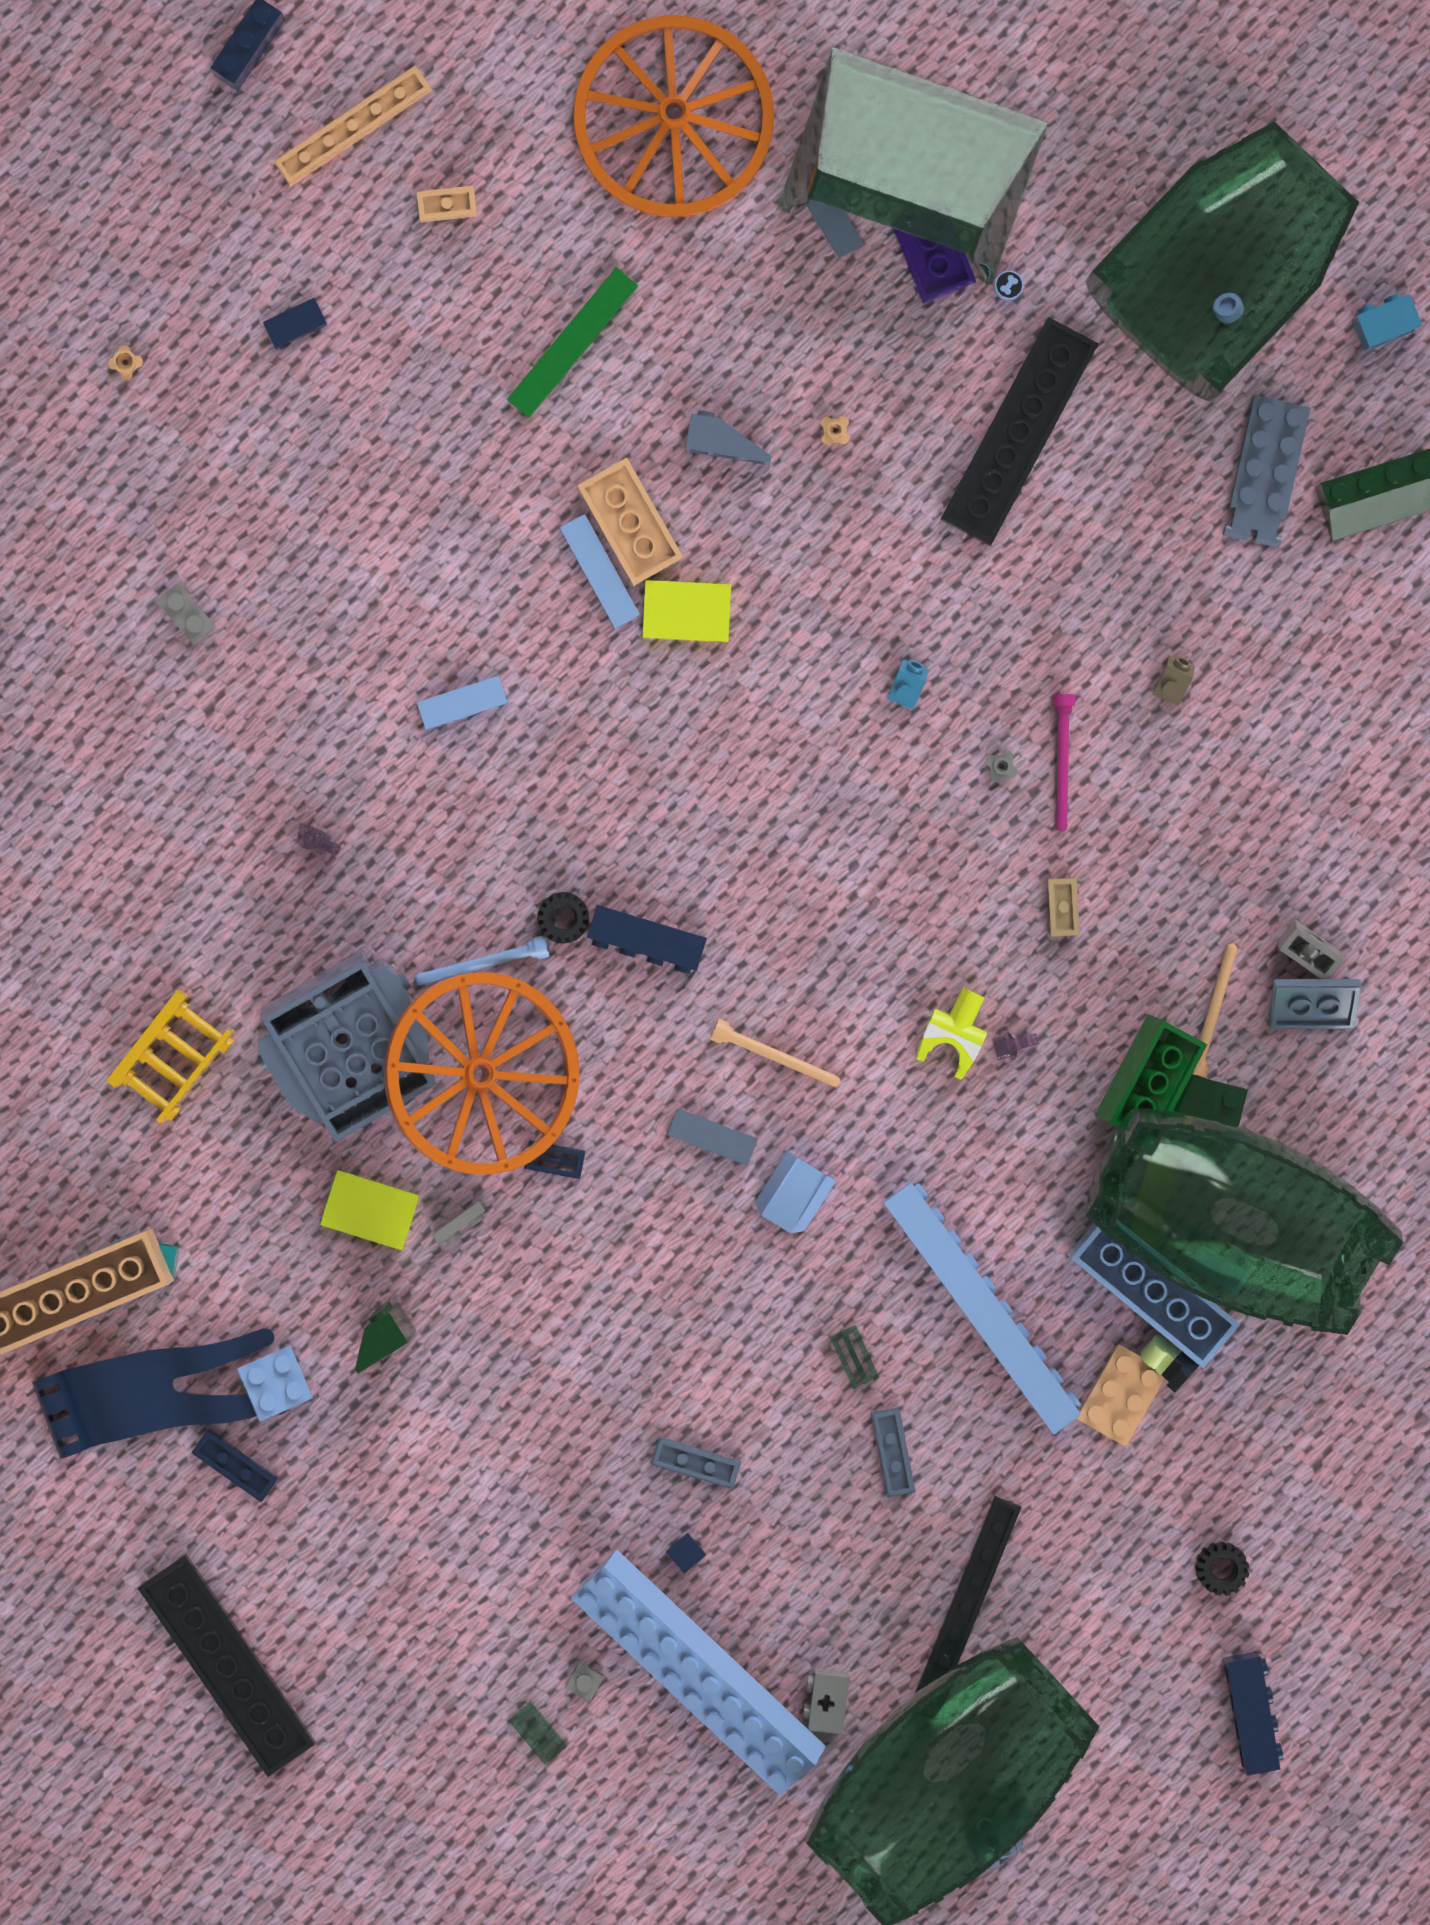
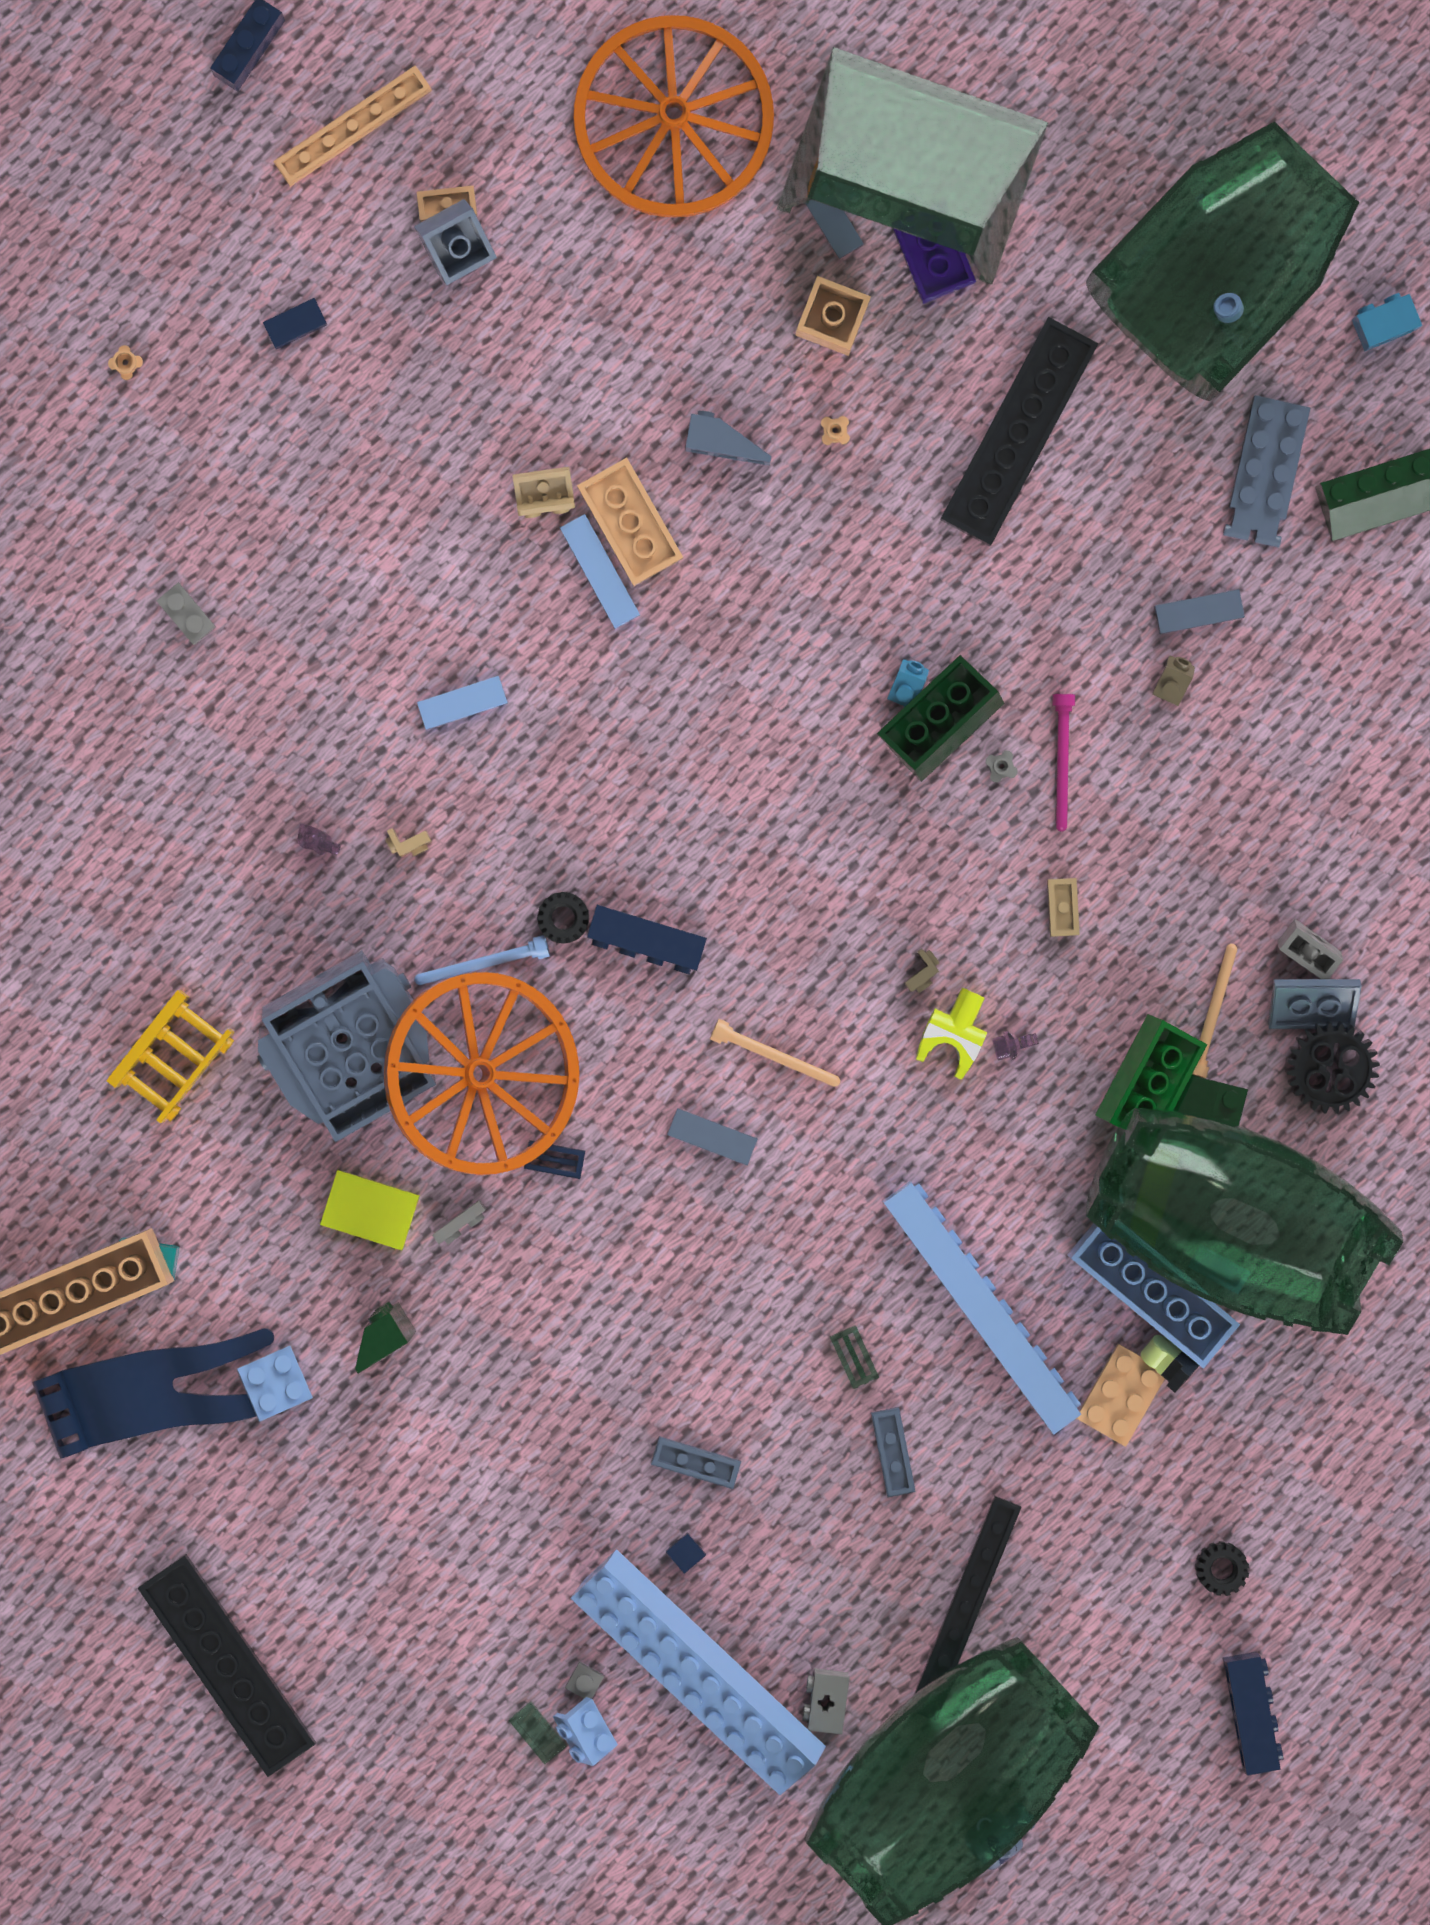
(234, 1465): dark blue tile -> none
(414, 845): none -> tan bracket
(455, 242): none -> sand blue brick
(544, 492): none -> tan bracket
(572, 342): green tile -> none
(585, 1732): none -> light blue bracket
(686, 611): neon yellow tile -> none
(793, 1193): light blue slope -> none
(832, 315): none -> light nougat brick
(921, 979): none -> dark tan bracket
(941, 718): none -> dark green slope
(1008, 285): tile -> none
(1199, 611): none -> sand blue tile
(1306, 1064): none -> black gear

